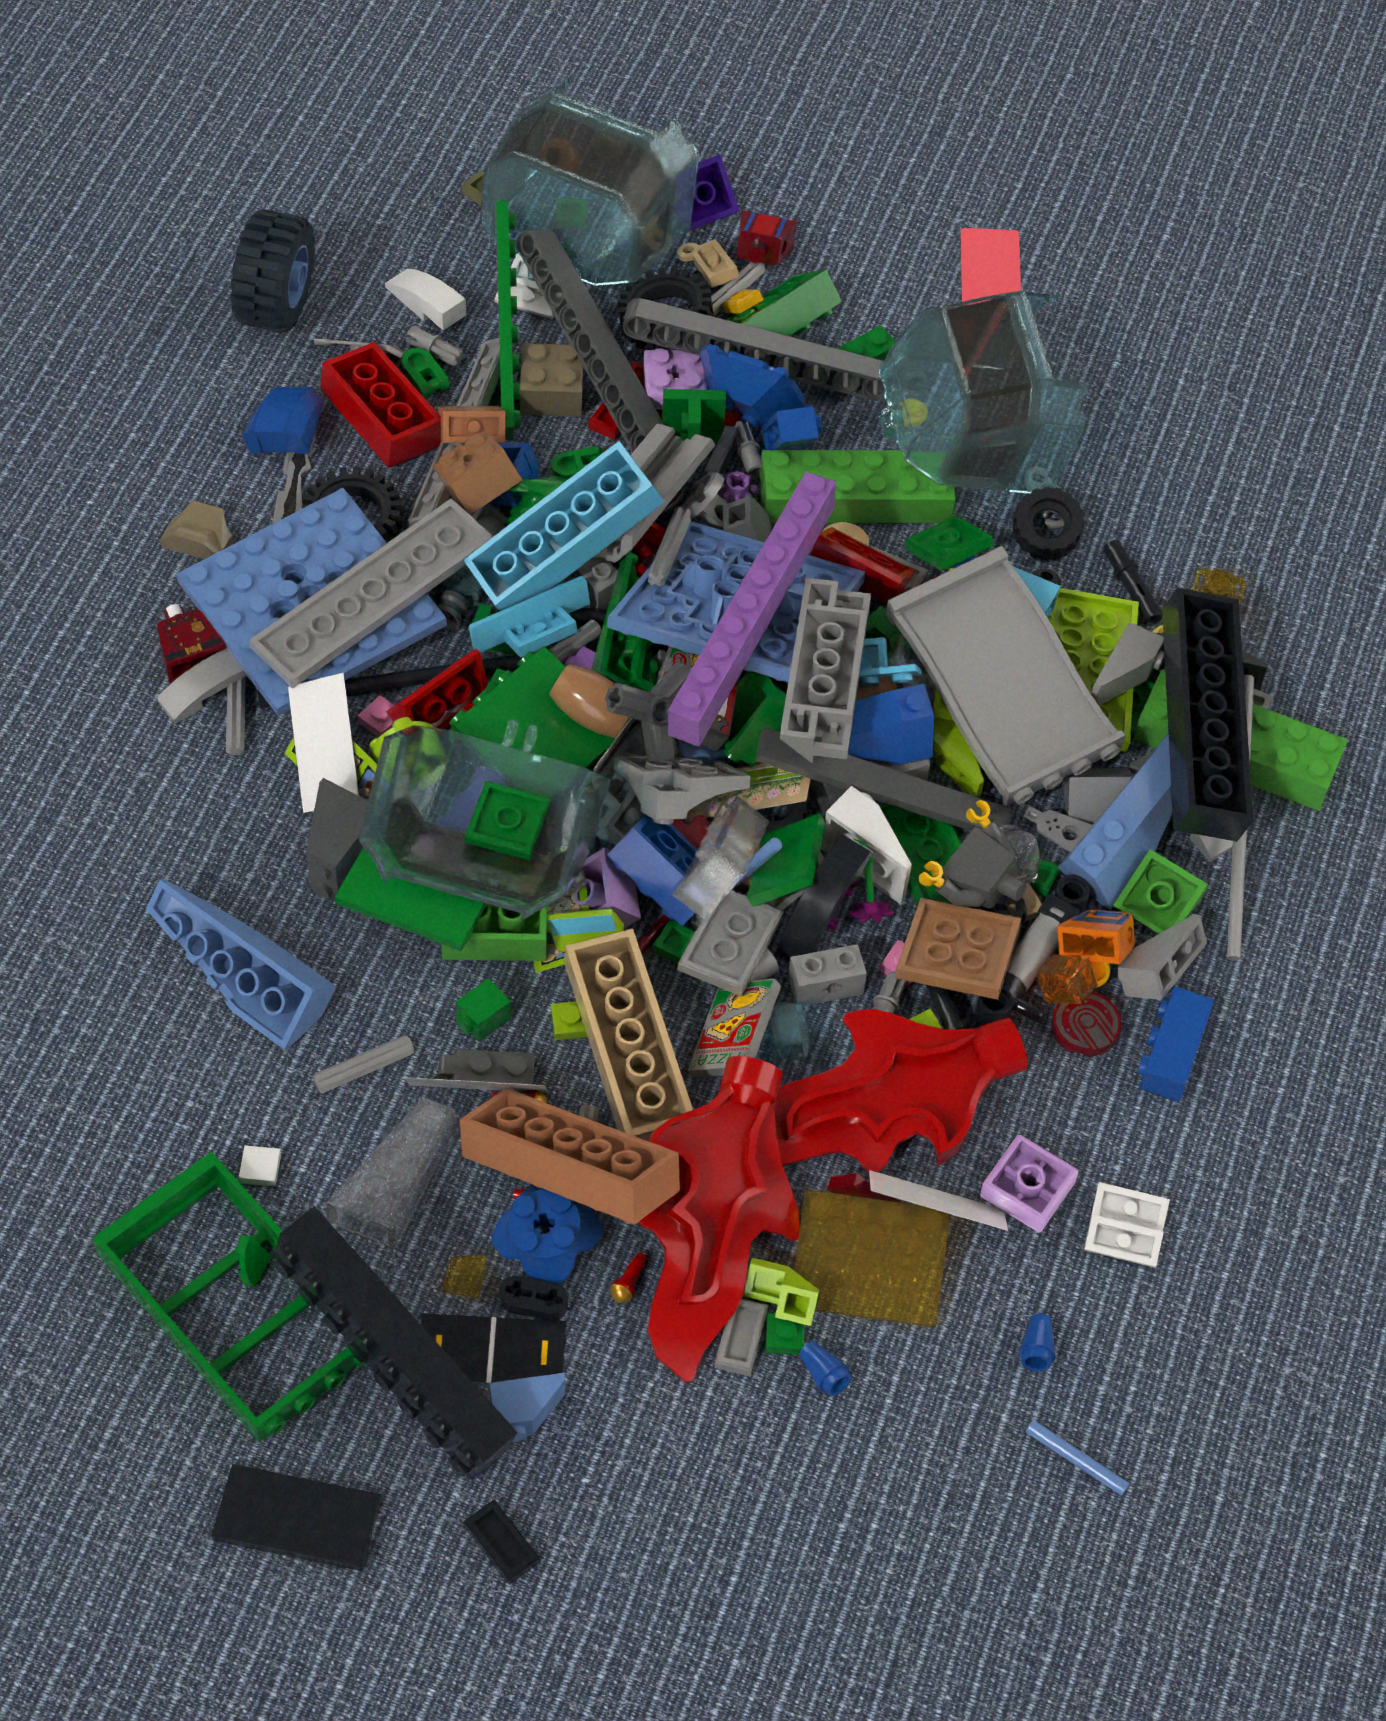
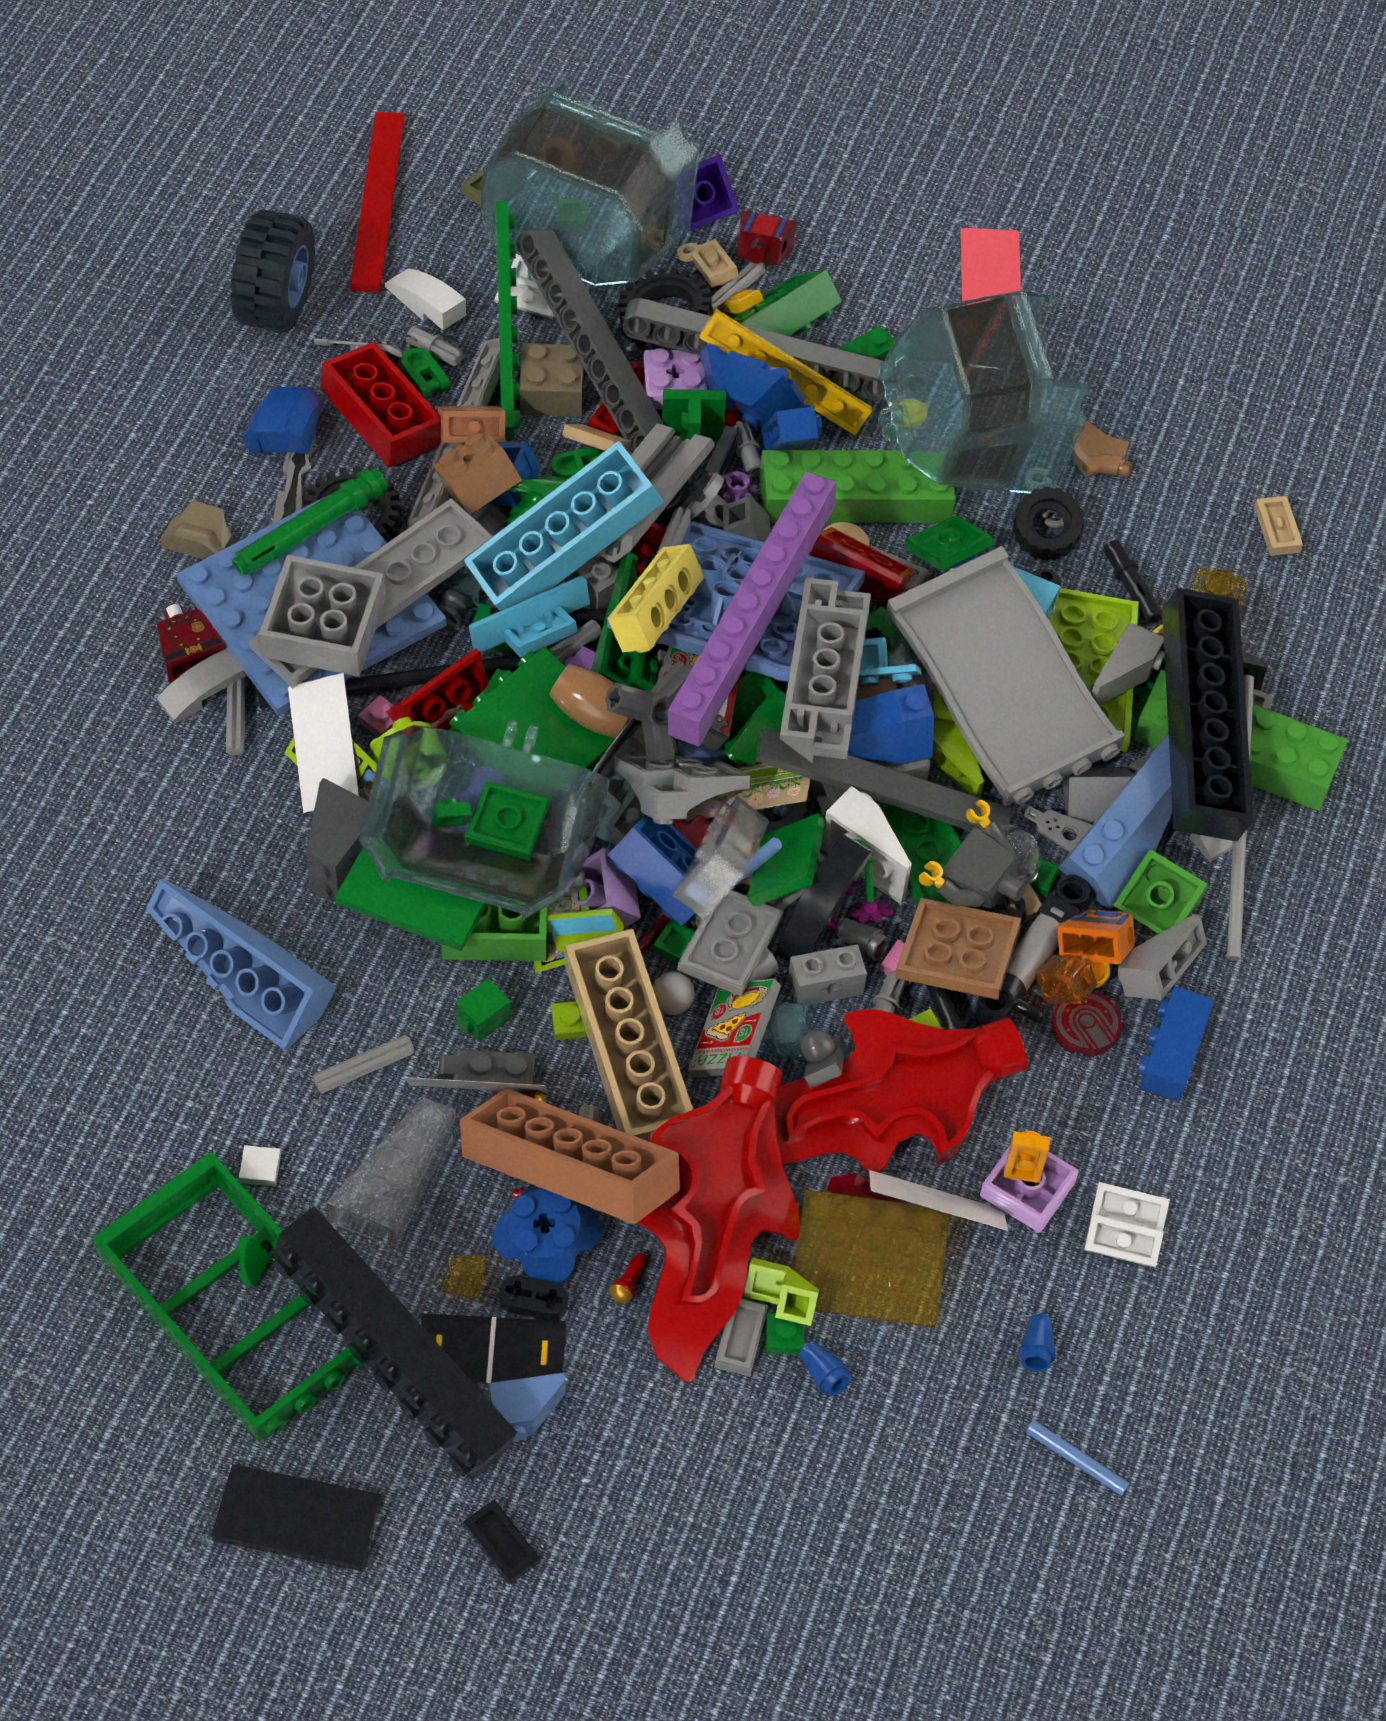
(322, 615): none -> light grey slope
(350, 497): none -> green cylinder
(377, 202): none -> red tile
(450, 813): none -> green plate
(593, 436): none -> tan tile
(656, 598): none -> light yellow brick
(674, 993): none -> light grey piece
(819, 391): none -> yellow plate
(823, 1056): none -> dark grey tile
(870, 940): none -> flat silver cone
(1026, 1156): none -> light orange plate
(1101, 453): none -> medium nougat arm
(1278, 525): none -> tan plate

